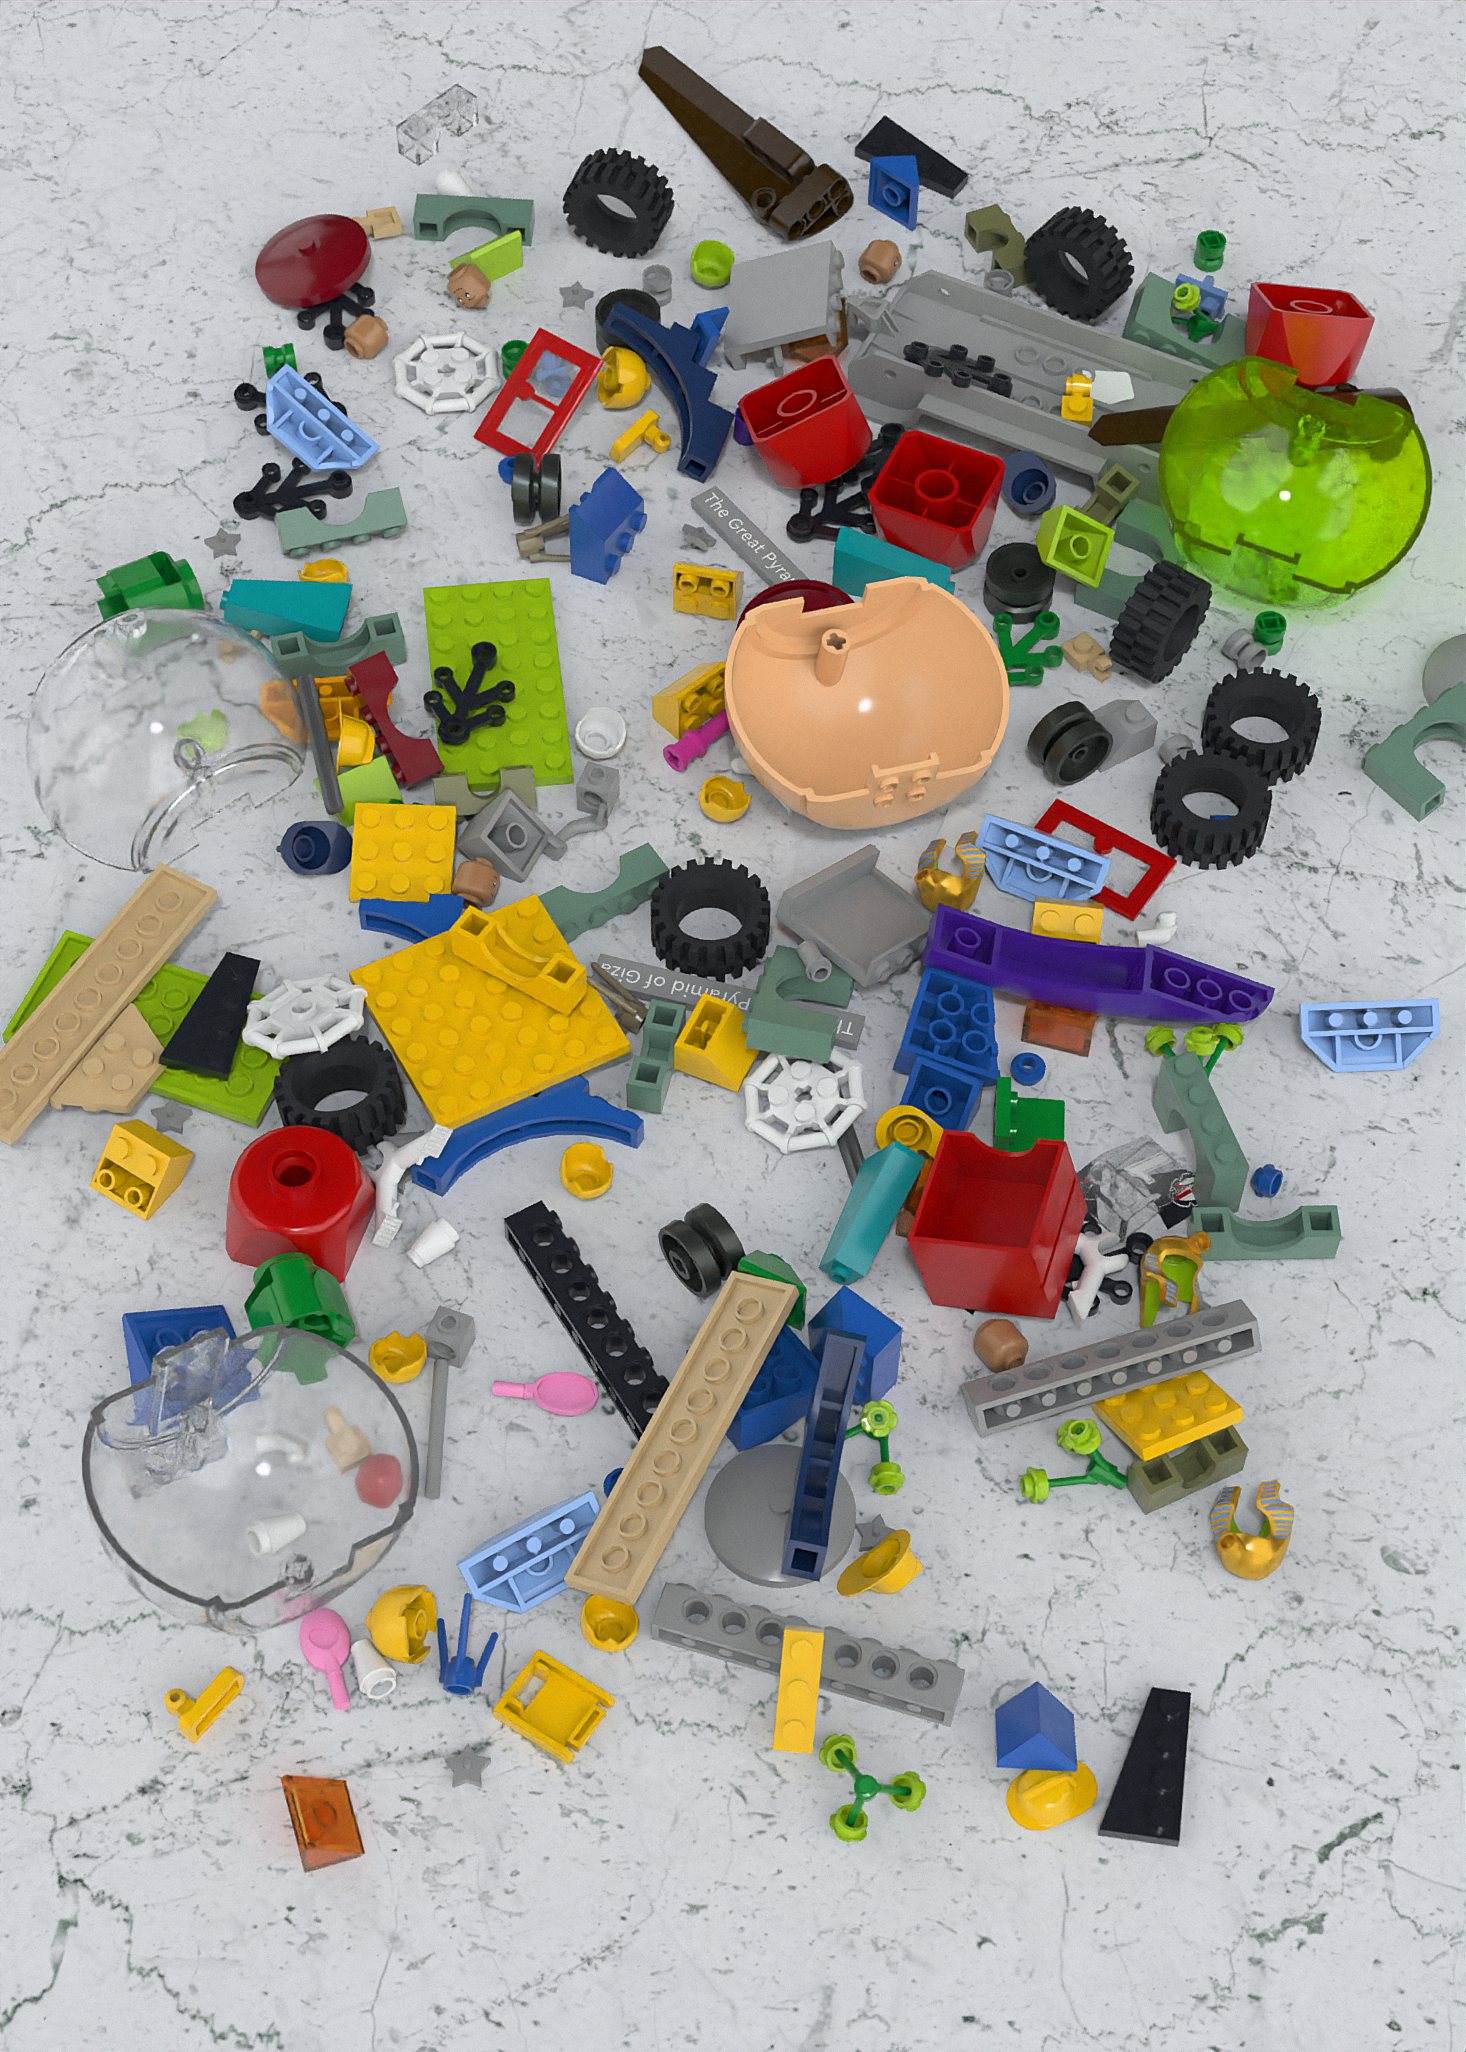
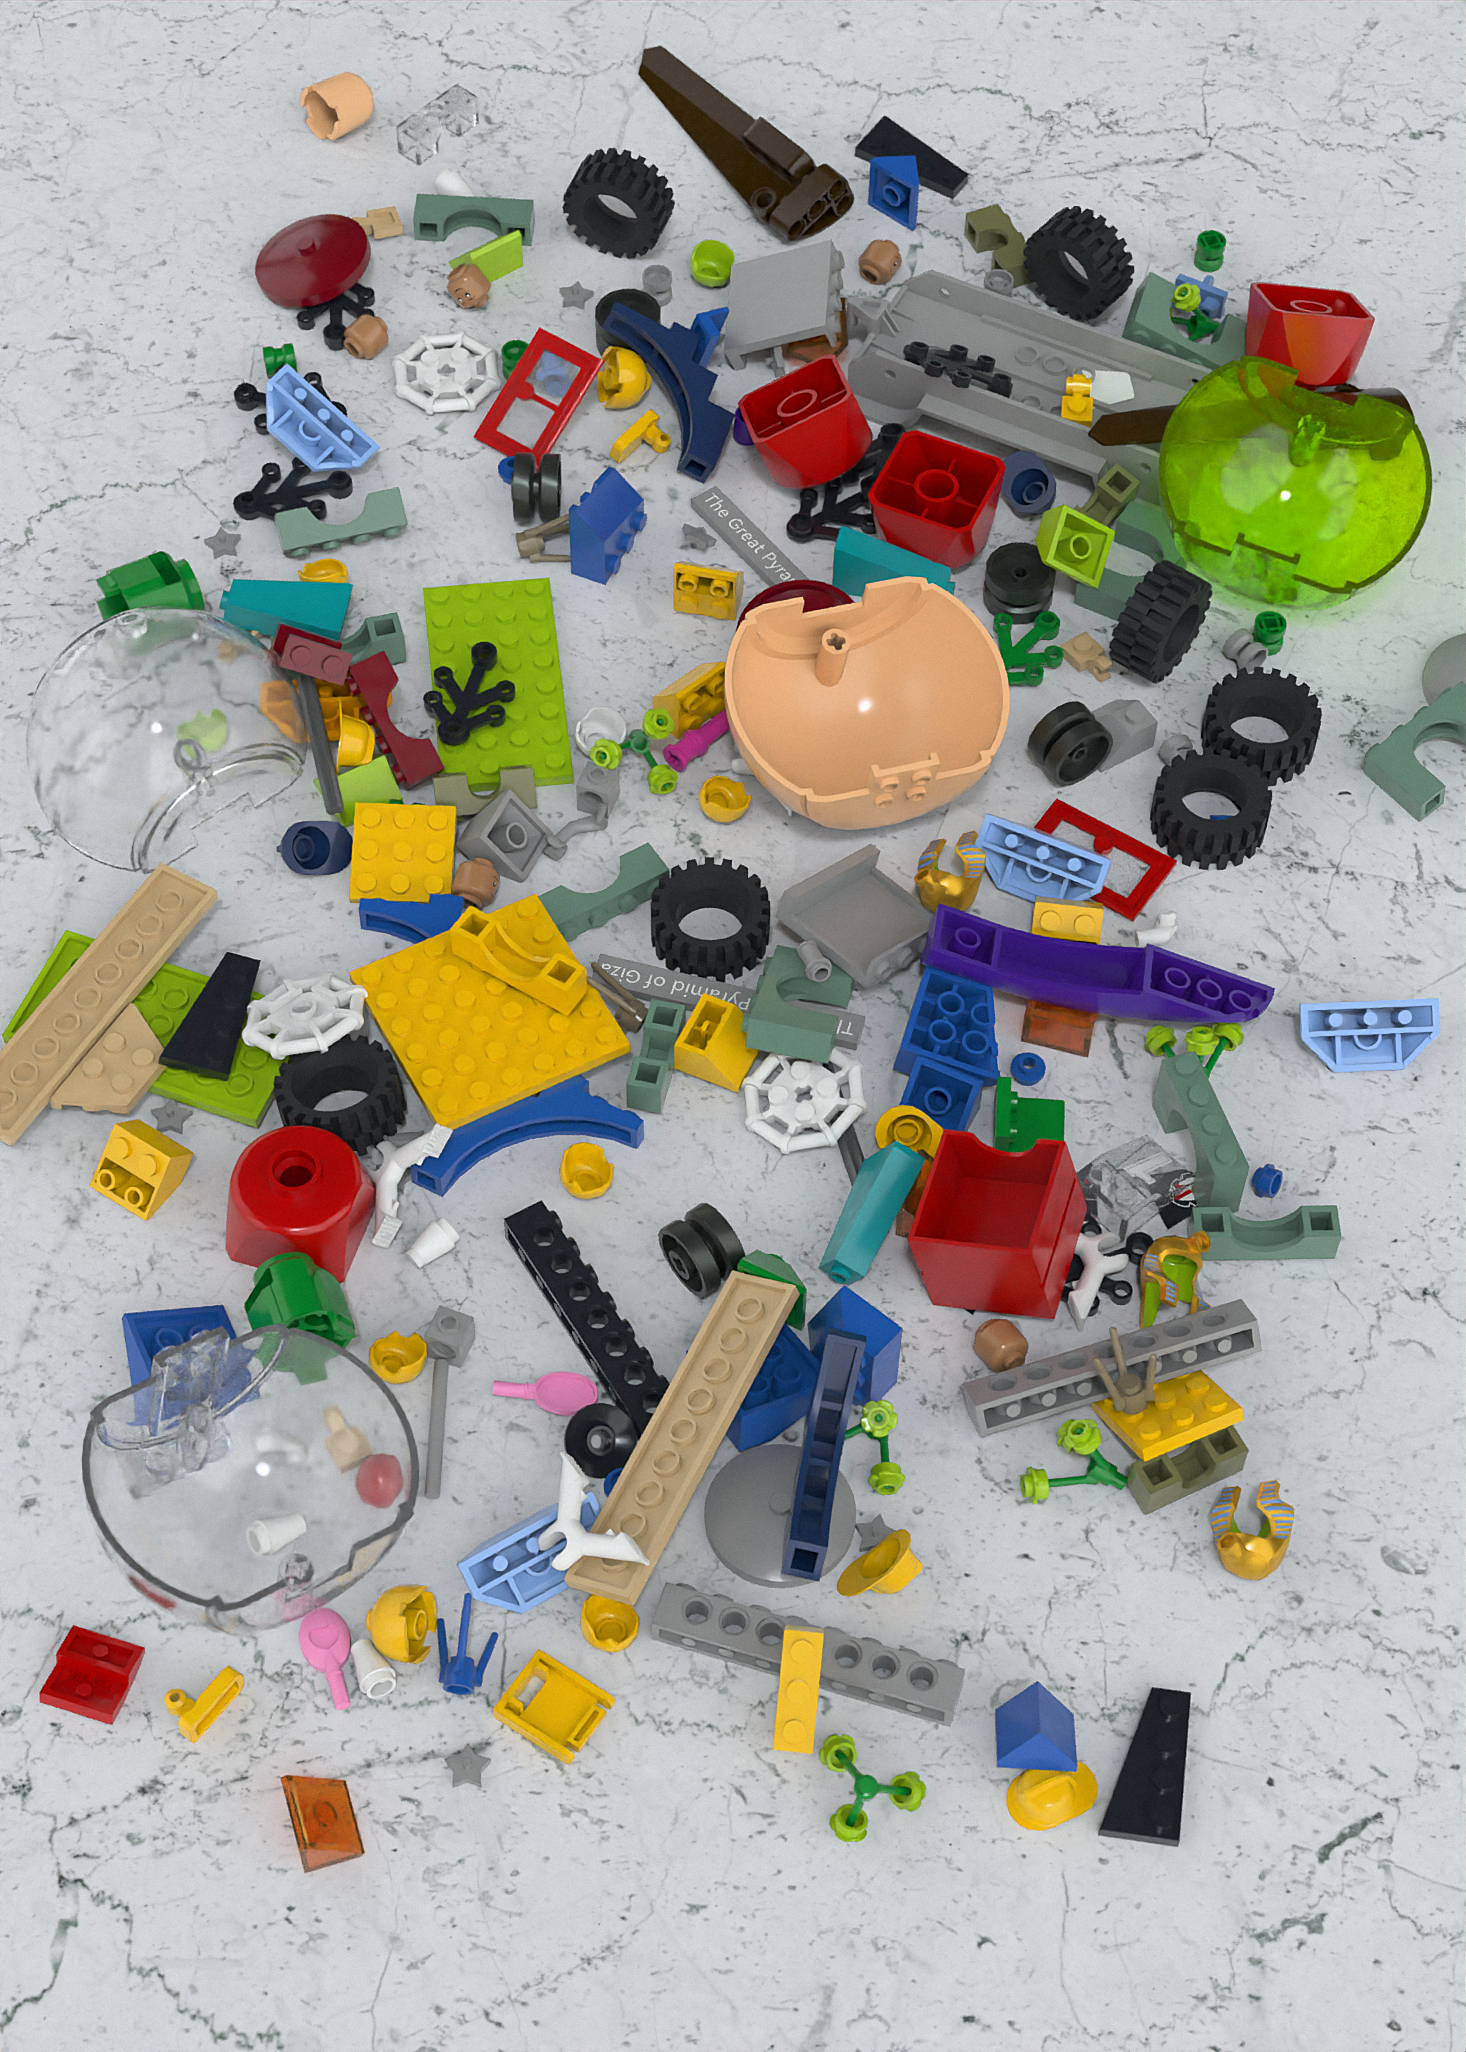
(92, 1675): none -> red slope
(310, 653): none -> dark red panel
(337, 105): none -> light nougat cylinder
(569, 1526): none -> white piece
(616, 1437): none -> black dish
(656, 726): none -> lime plant
(1130, 1393): none -> dark tan plant

